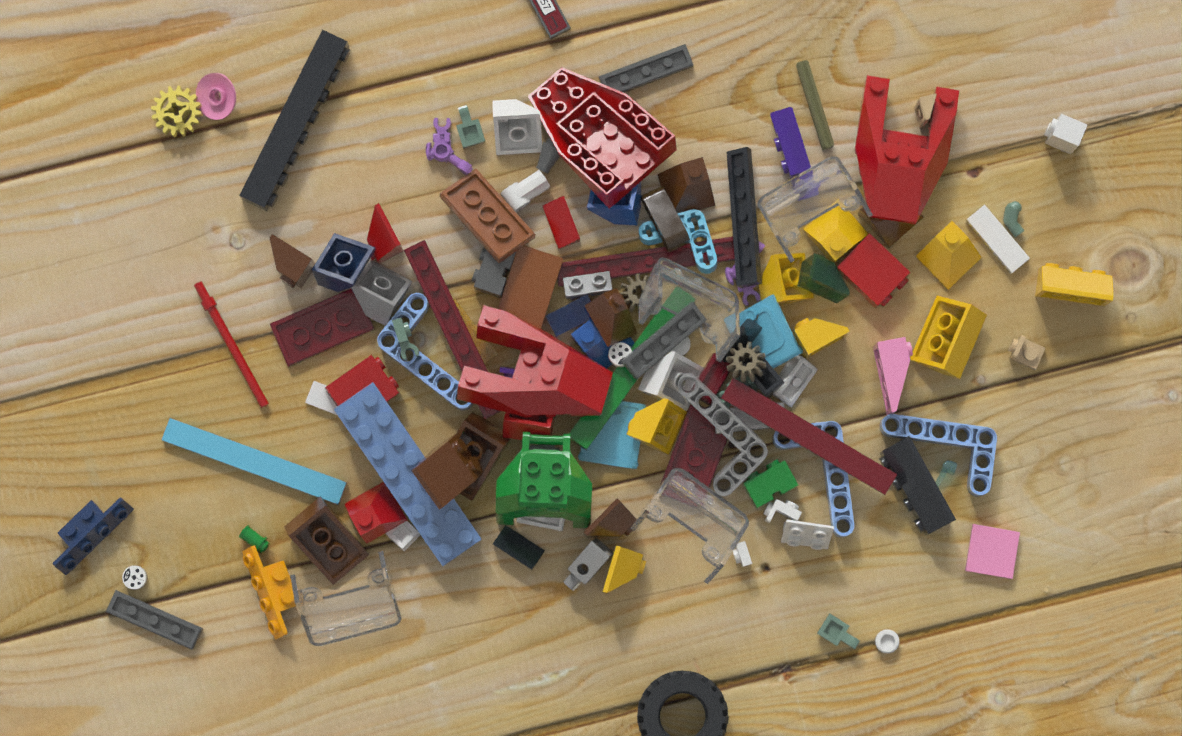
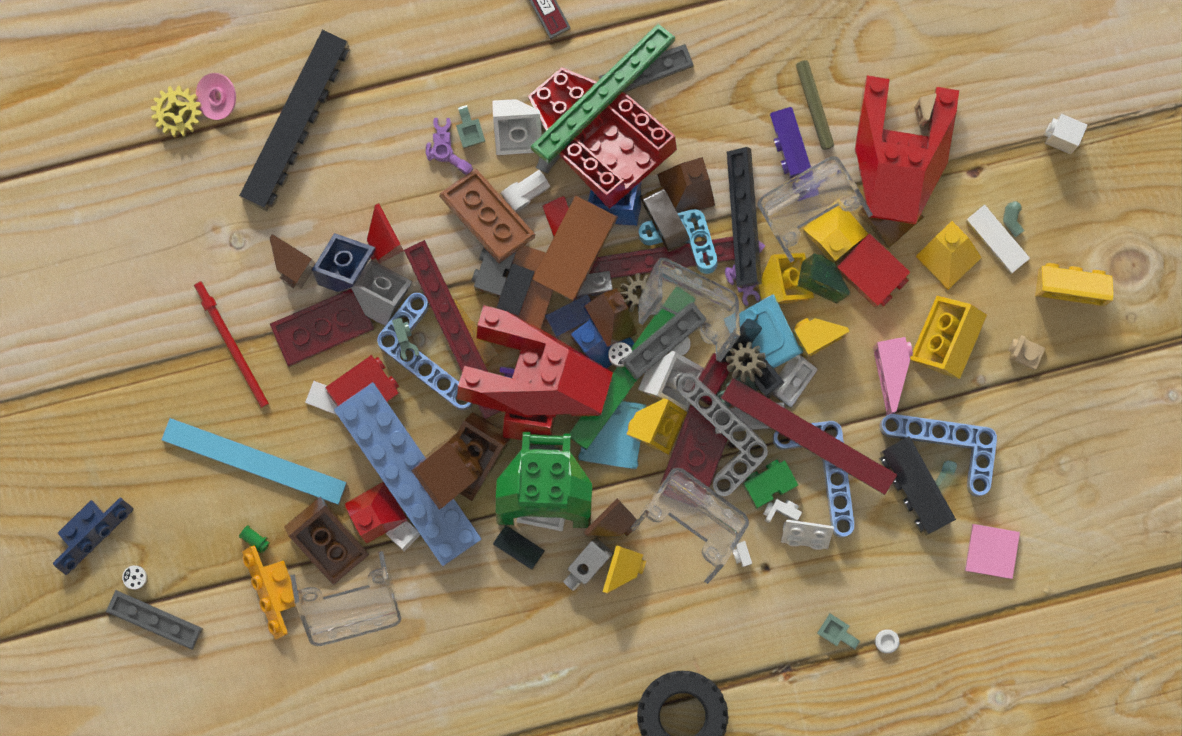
(515, 289): none -> black tile
(575, 248): none -> dark orange tile
(602, 93): none -> tile

